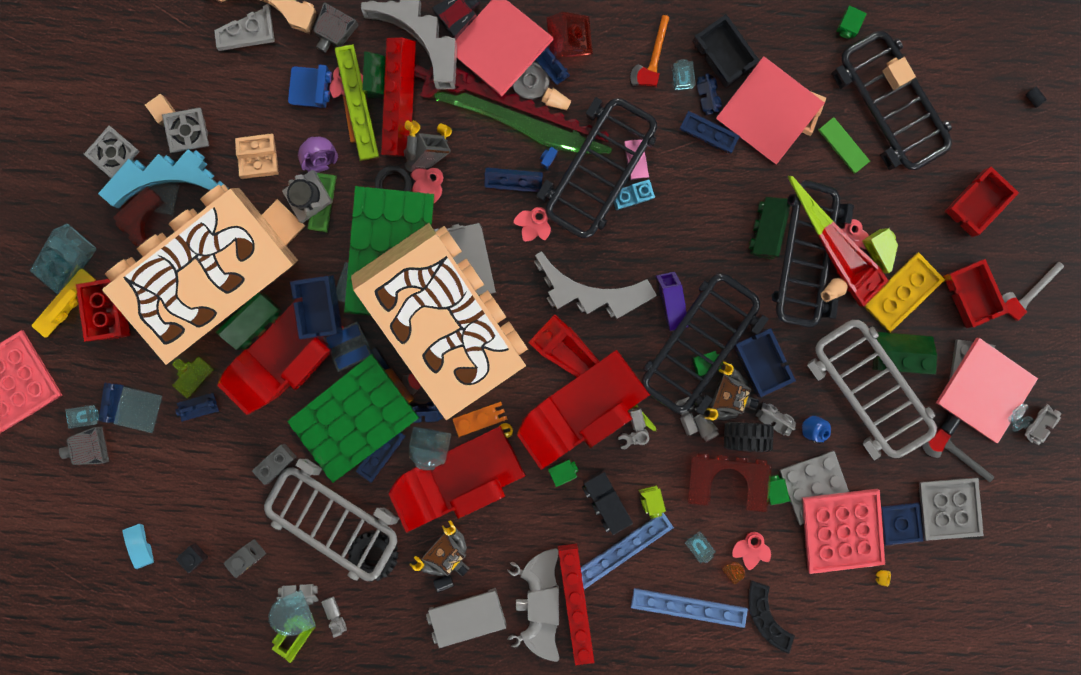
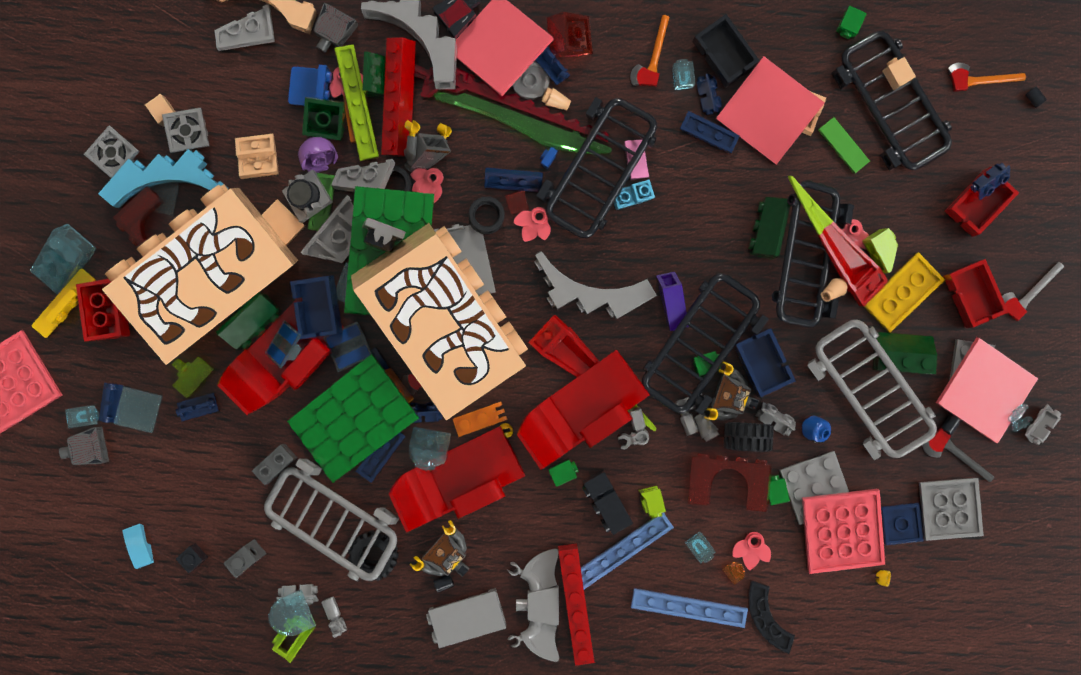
(284, 345): none -> piece
(324, 118): none -> dark green slope
(334, 236): none -> light grey wing
(370, 176): none -> light grey wing
(381, 235): none -> light grey piece
(486, 201): none -> black tyre
(517, 202): none -> clear red tile
(961, 81): none -> piece
(998, 175): none -> dark blue hinge

